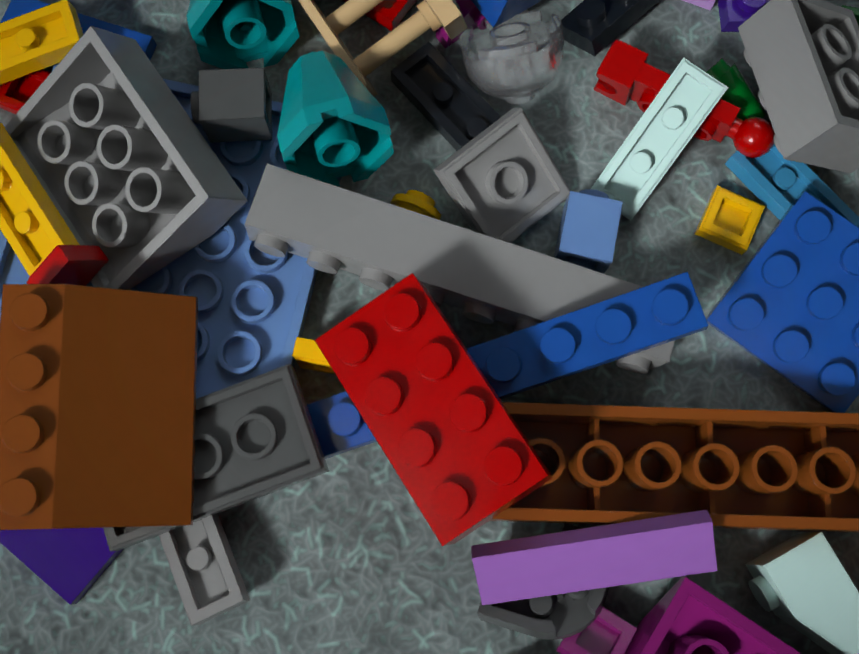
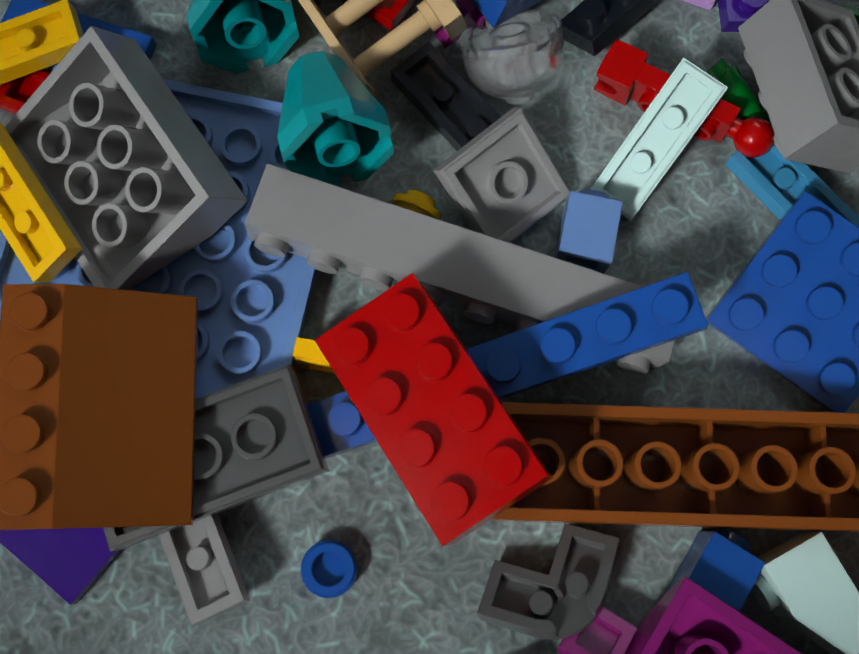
(70, 265): red tile -> none
(233, 105): dark grey brick -> none
(329, 568): none -> blue tile
(595, 557): medium lavender tile -> none
(721, 566): none -> blue brick
(729, 220): yellow tile -> none

